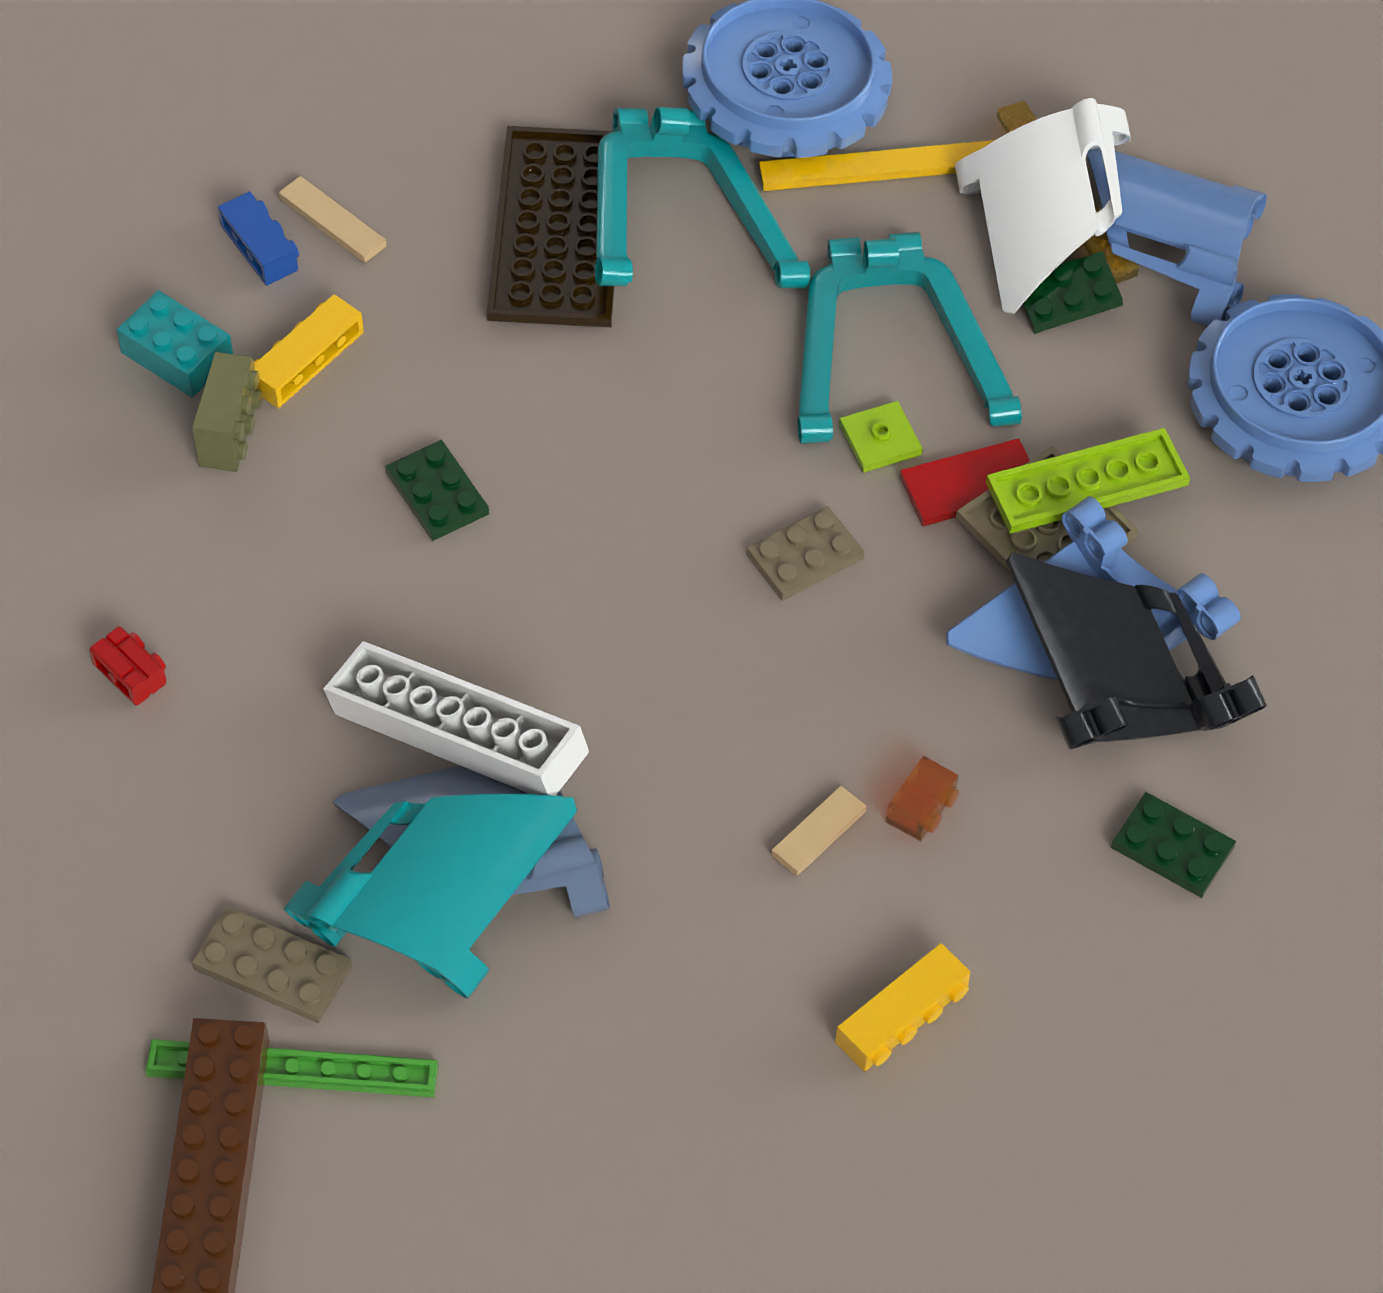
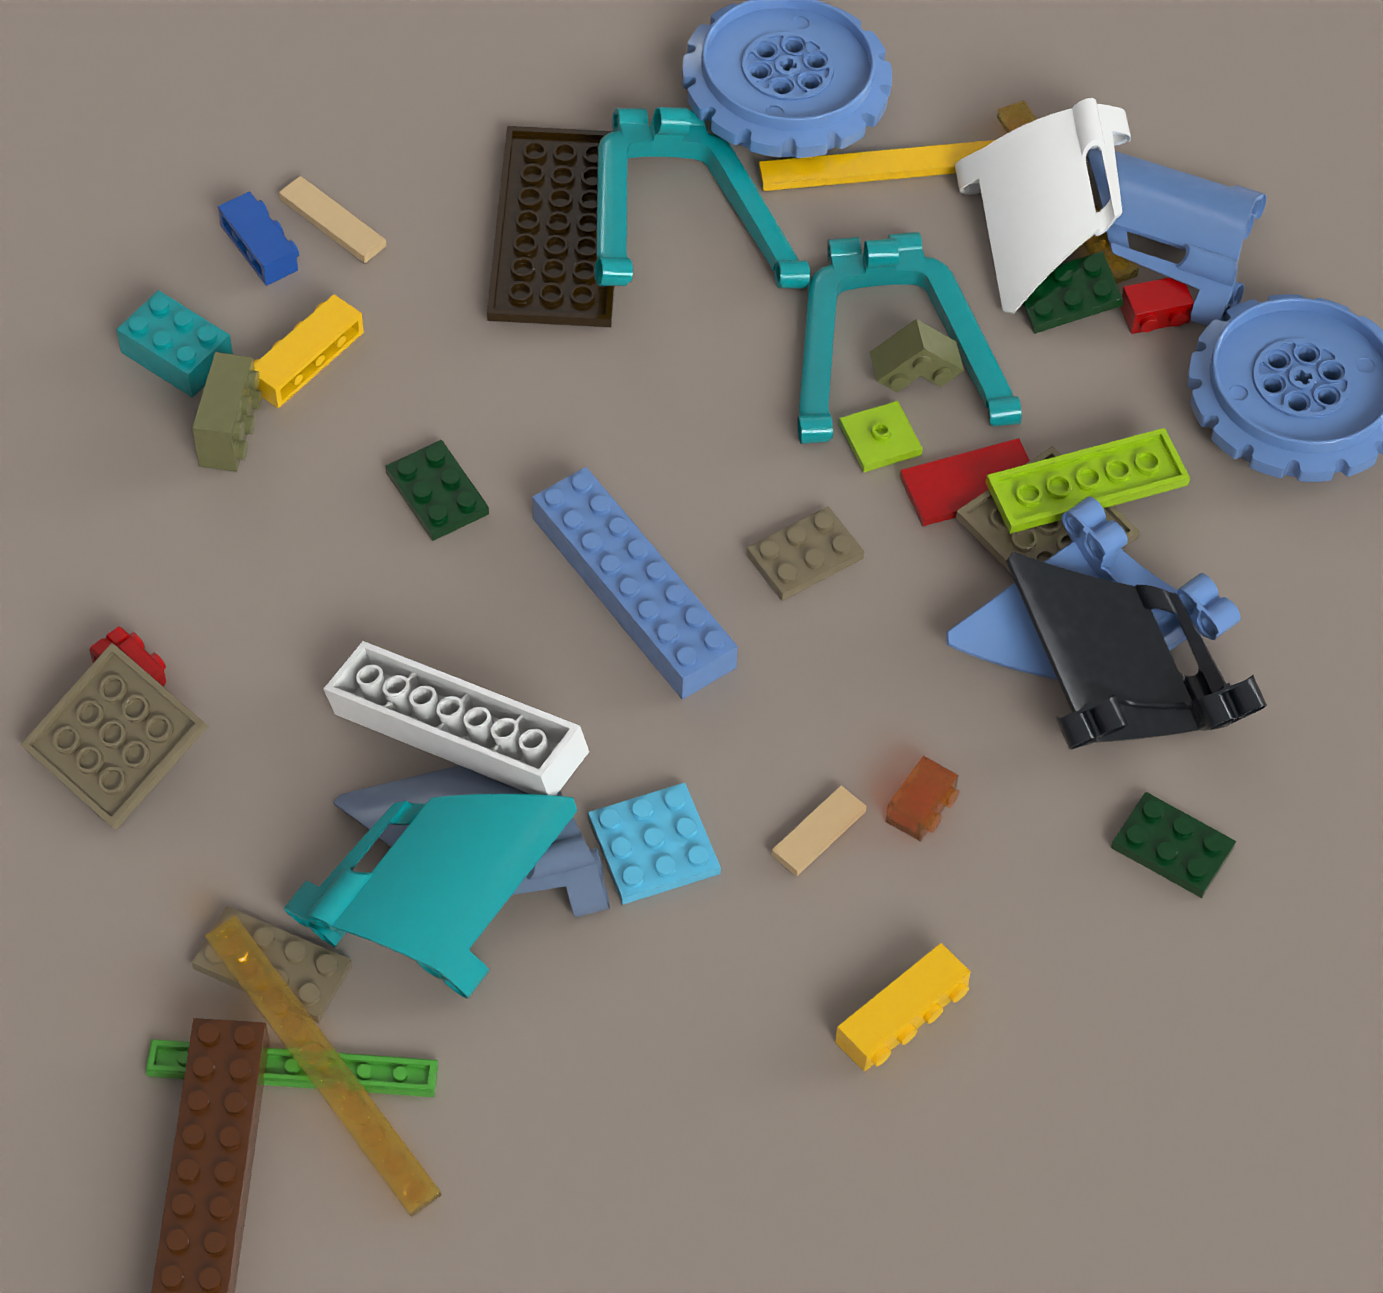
(114, 736): none -> dark tan plate
(324, 1067): none -> clear yellow plate
(635, 583): none -> medium blue brick
(654, 843): none -> medium azure plate
(915, 353): none -> olive brick
(1156, 305): none -> red brick

